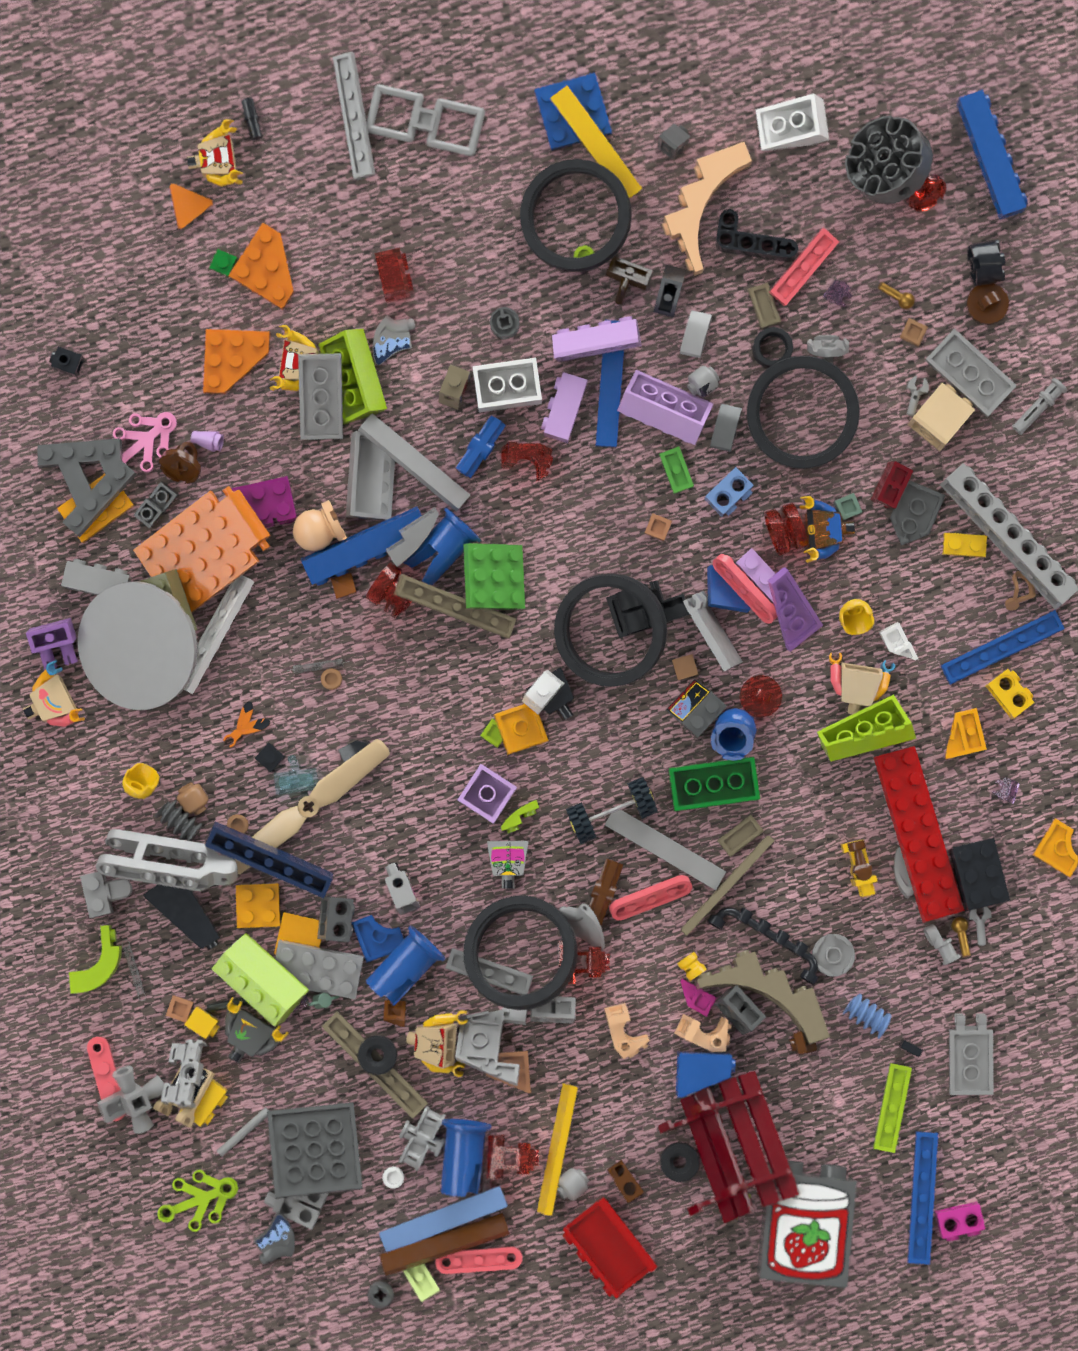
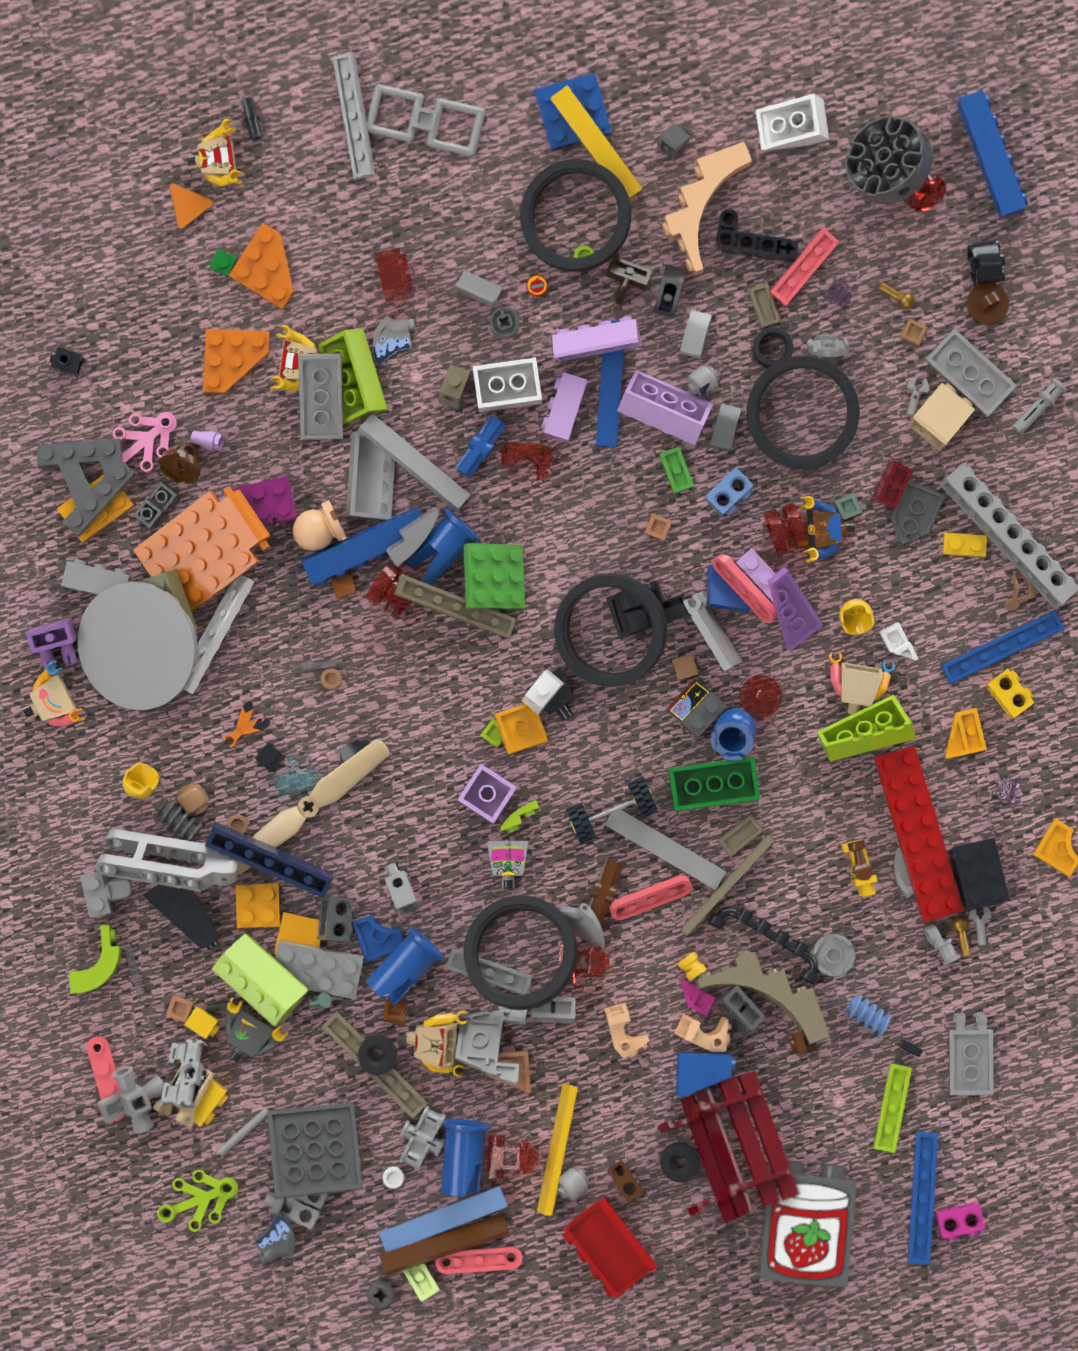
(478, 288): none -> light grey panel
(536, 285): none -> red tile

